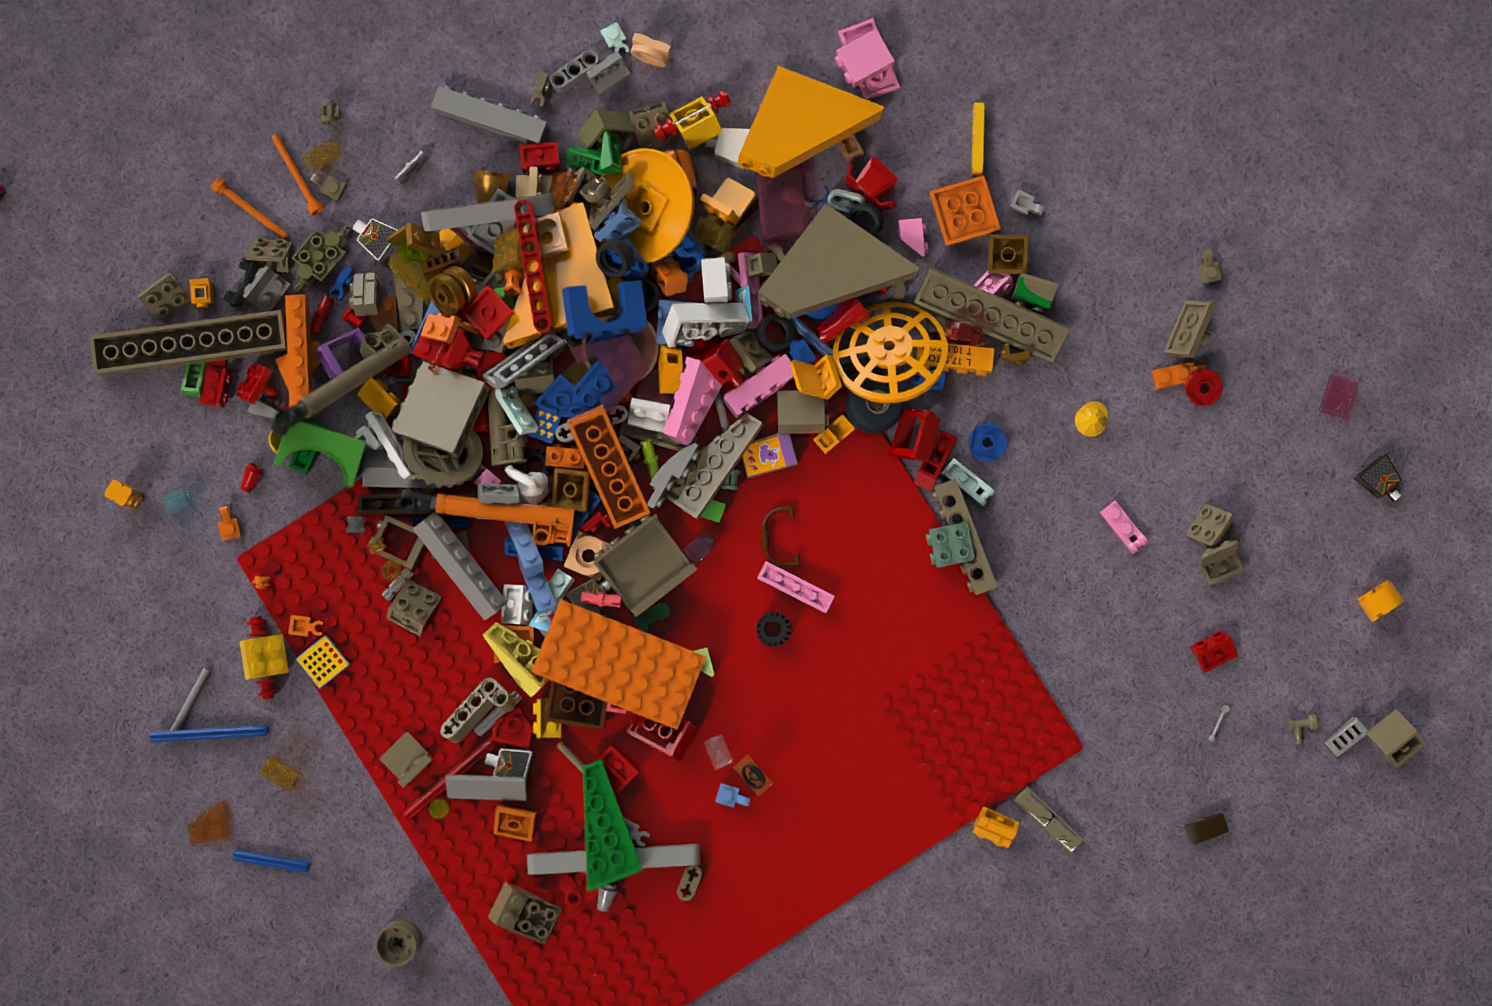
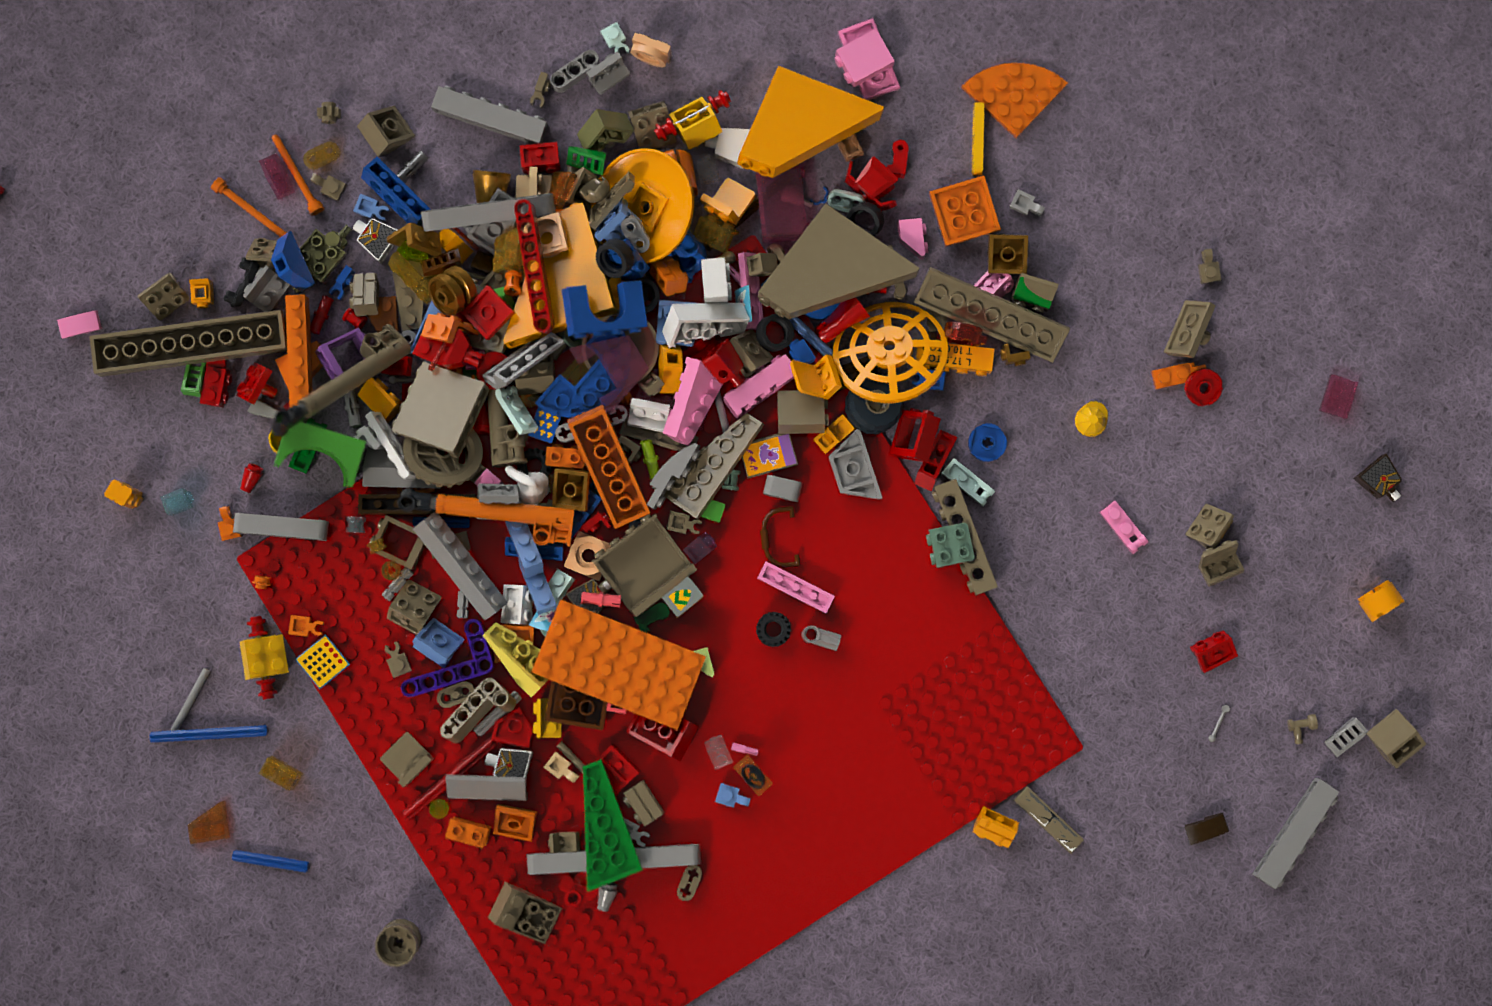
(79, 324): none -> bright pink slope
(277, 176): none -> clear pink slope
(280, 526): none -> light grey beam
(291, 264): none -> blue slope
(354, 420): none -> light grey pin
(369, 207): none -> medium blue plate
(385, 130): none -> dark tan slope
(394, 191): none -> blue brick
(399, 662): none -> dark tan plate
(437, 642): none -> medium blue bracket
(456, 670): none -> dark purple beam
(456, 694): none -> dark tan plate
(463, 603): none -> light grey axle
(468, 832): none -> orange hips
(560, 766): none -> tan plate
(564, 842): none -> dark tan bracket
(610, 154): green slope -> none
(635, 234): none -> light grey plate
(643, 803): none -> dark tan brick
(651, 384): none -> dark tan plate
(680, 523): none -> dark tan plate
(683, 597): none -> light grey piece
(744, 749): none -> bright pink pin
(782, 488): none -> light grey beam
(823, 638): none -> light grey piece
(854, 469): none -> light grey wing
(900, 153): none -> red leg
(1014, 93): none -> orange plate
(1295, 833): none -> light grey brick

